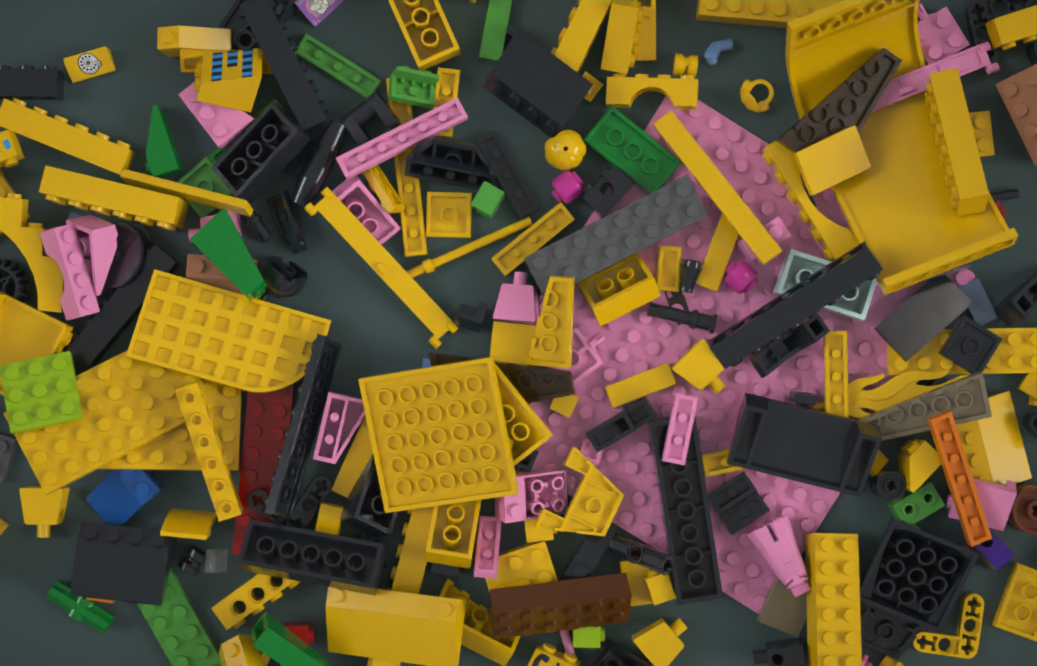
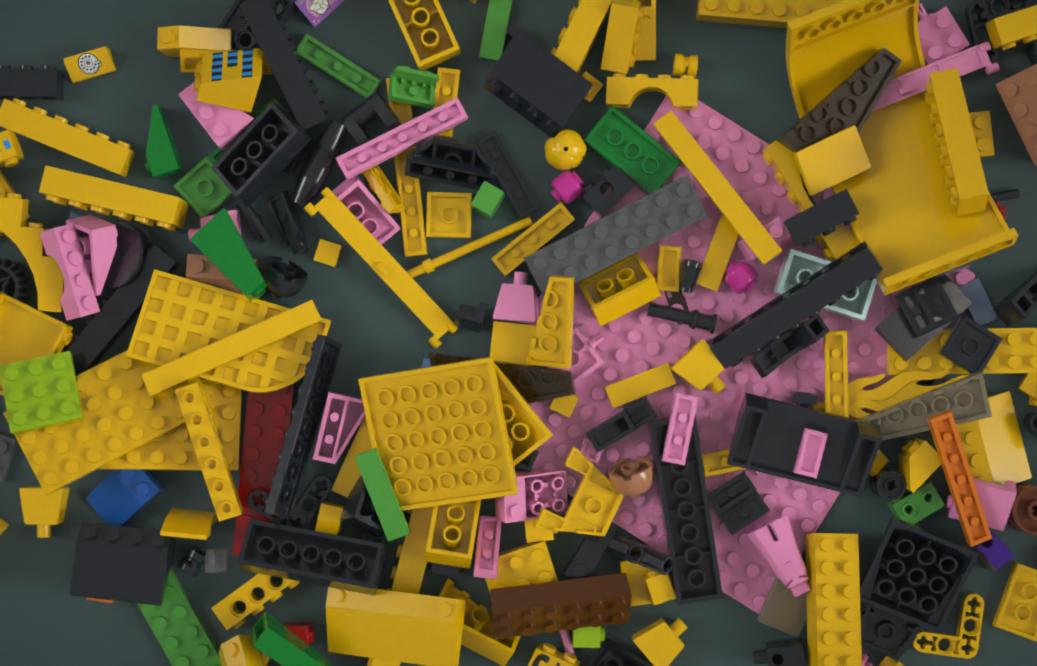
(80, 608): green piece -> none
(187, 192): yellow tile -> none
(231, 348): none -> yellow tile
(327, 252): none -> yellow tile
(382, 494): none -> bright green tile
(632, 477): none -> nougat cylinder
(715, 49): medium blue arm -> none
(749, 101): yellow piece -> none
(810, 453): none -> bright pink tile
(822, 218): none -> black brick
(926, 306): none -> black slope

